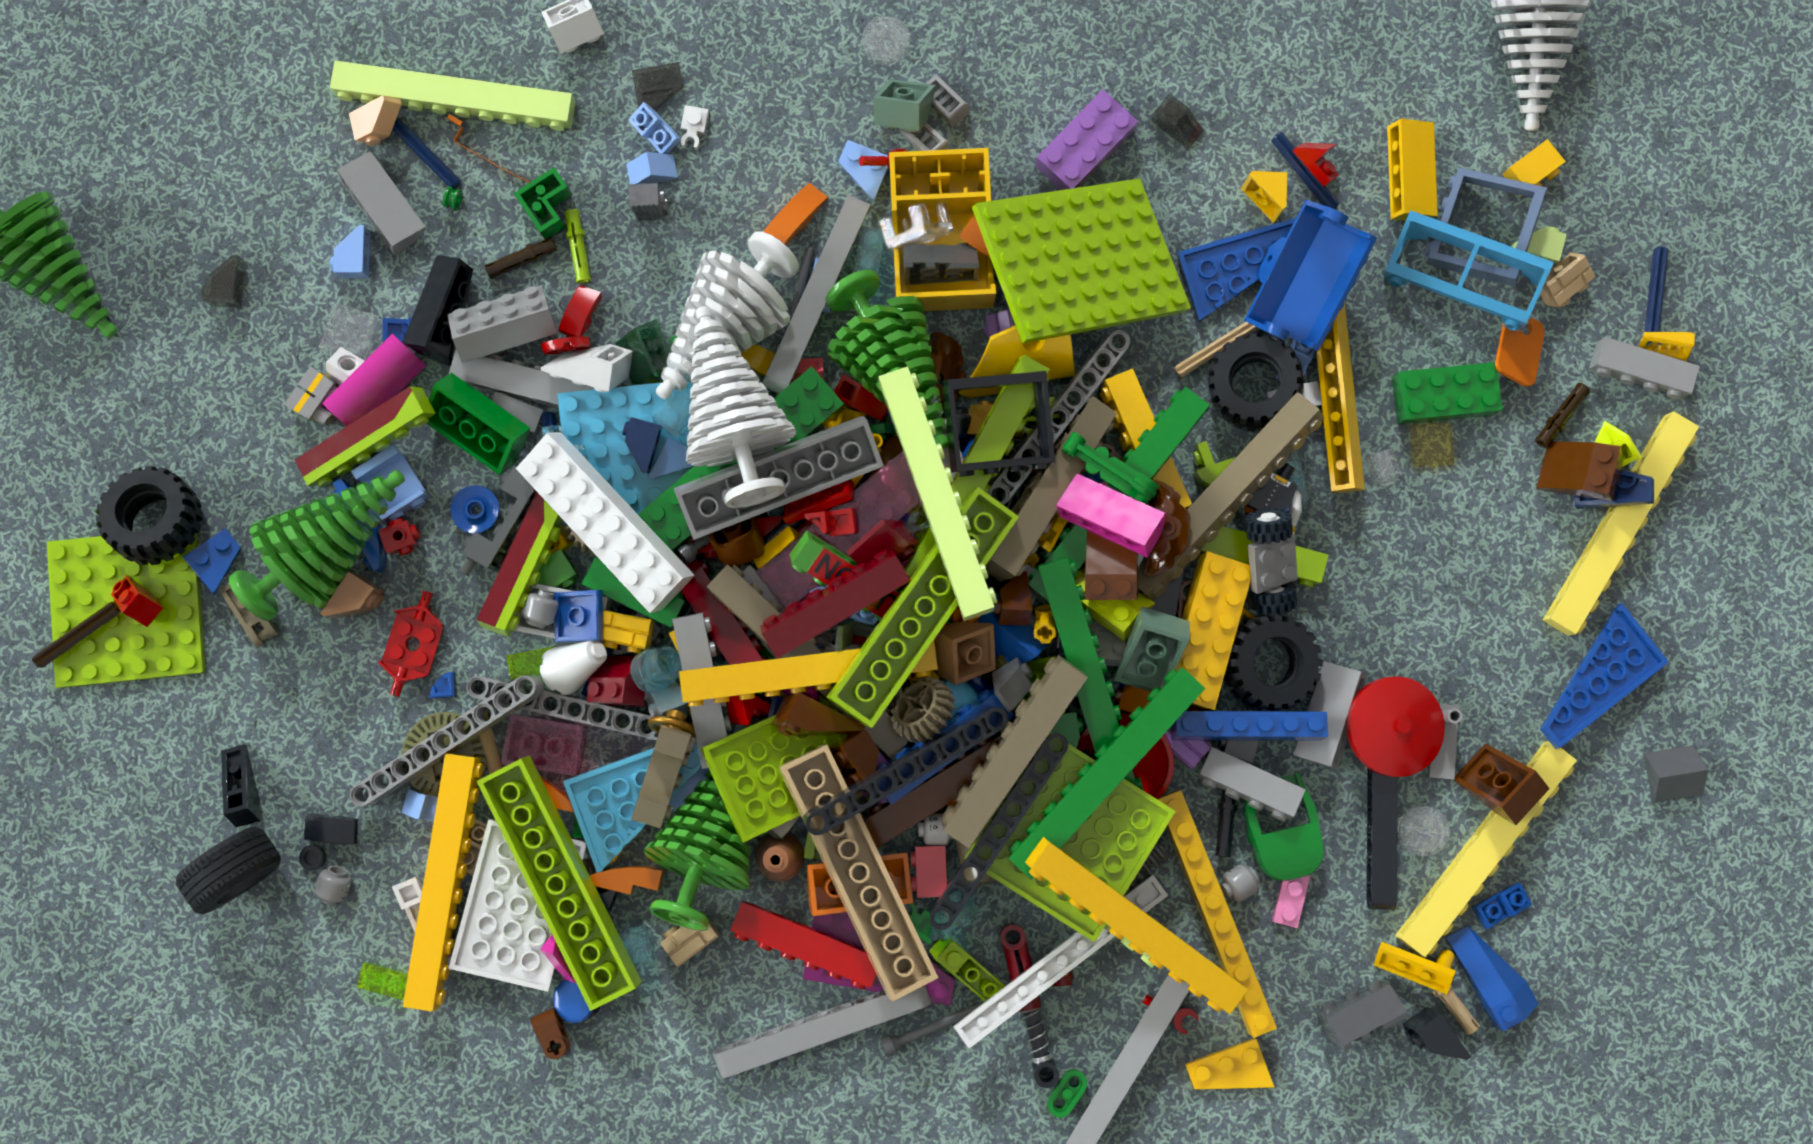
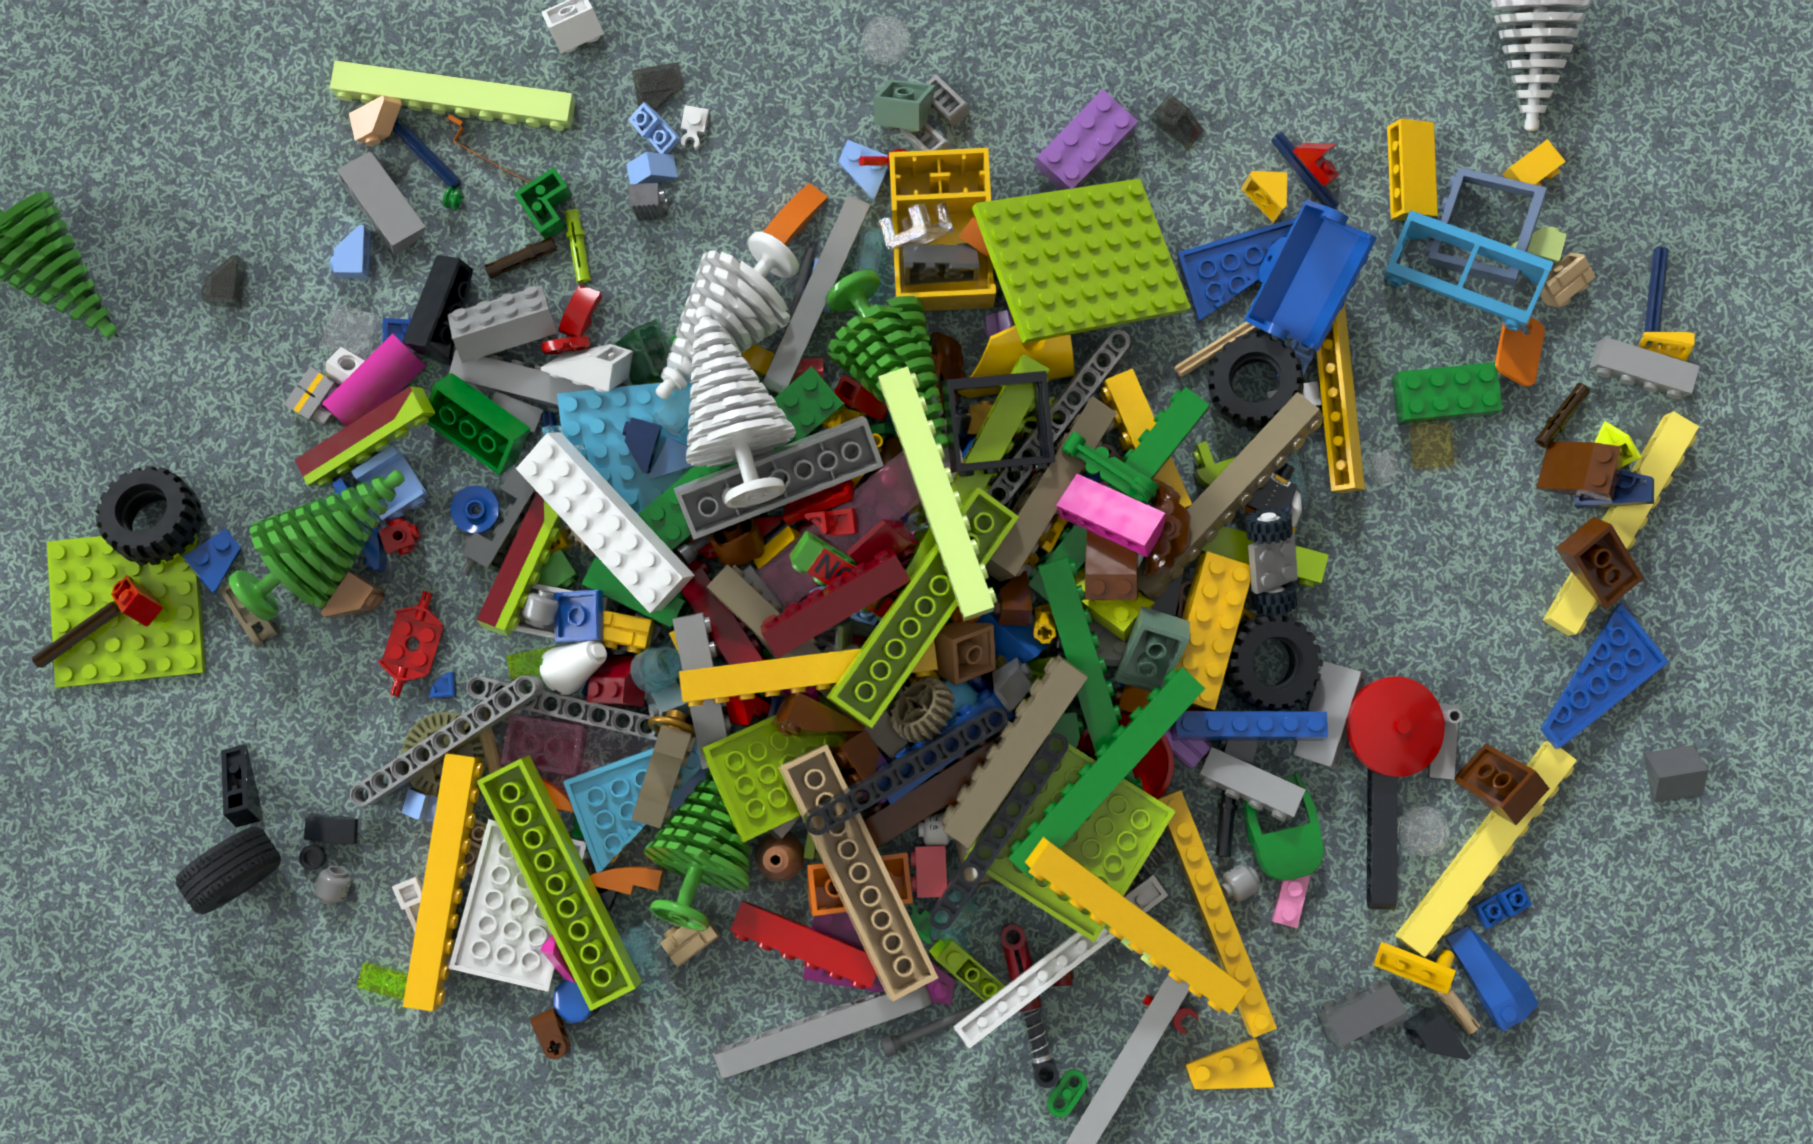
(1600, 561): none -> reddish brown slope

